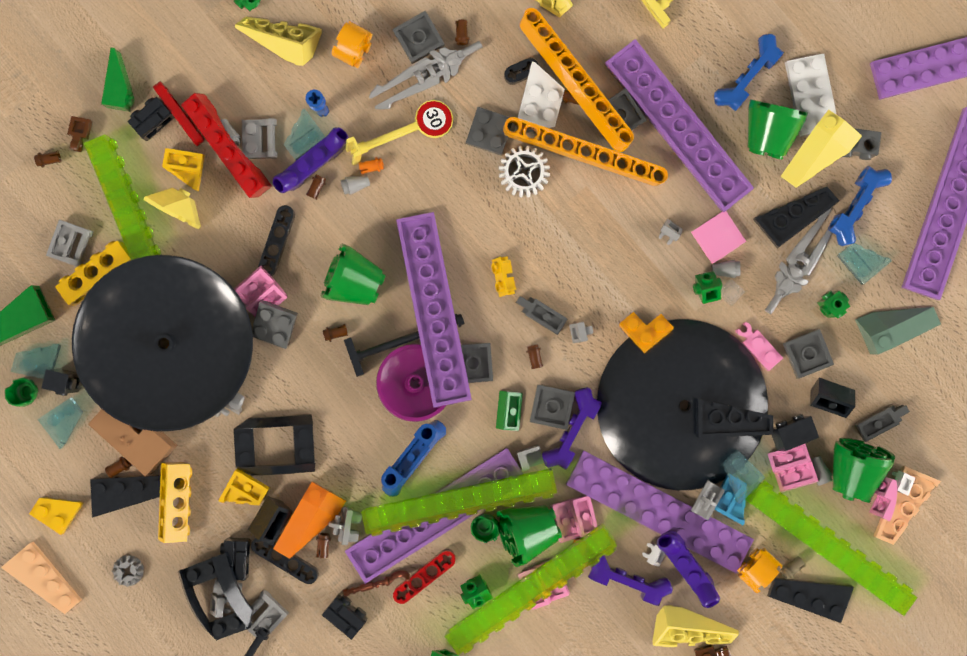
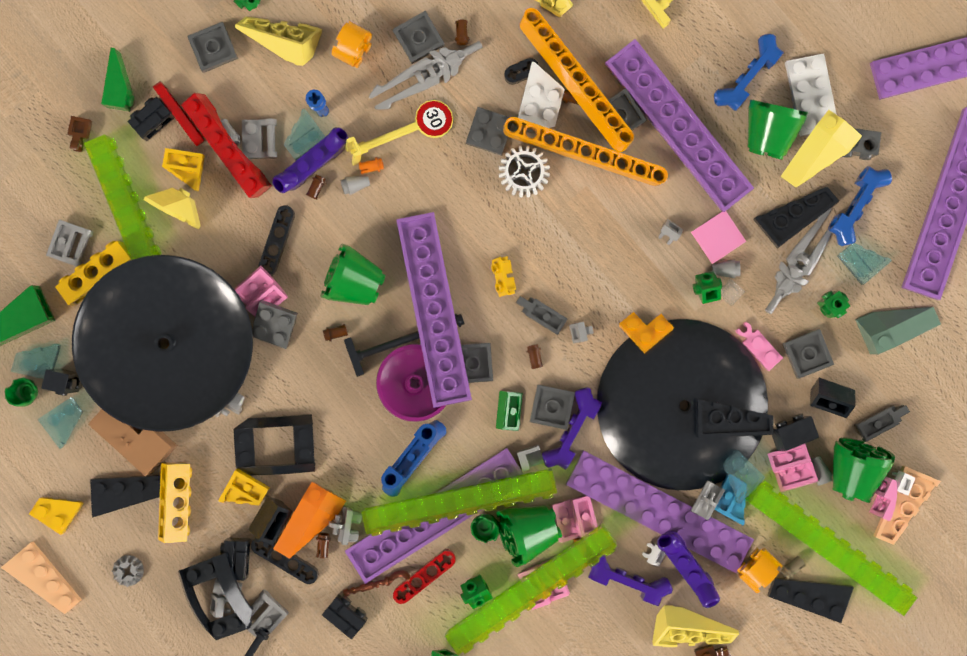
(47, 158): reddish brown pin -> none
(117, 467): reddish brown pin -> none
(212, 47): none -> dark grey plate

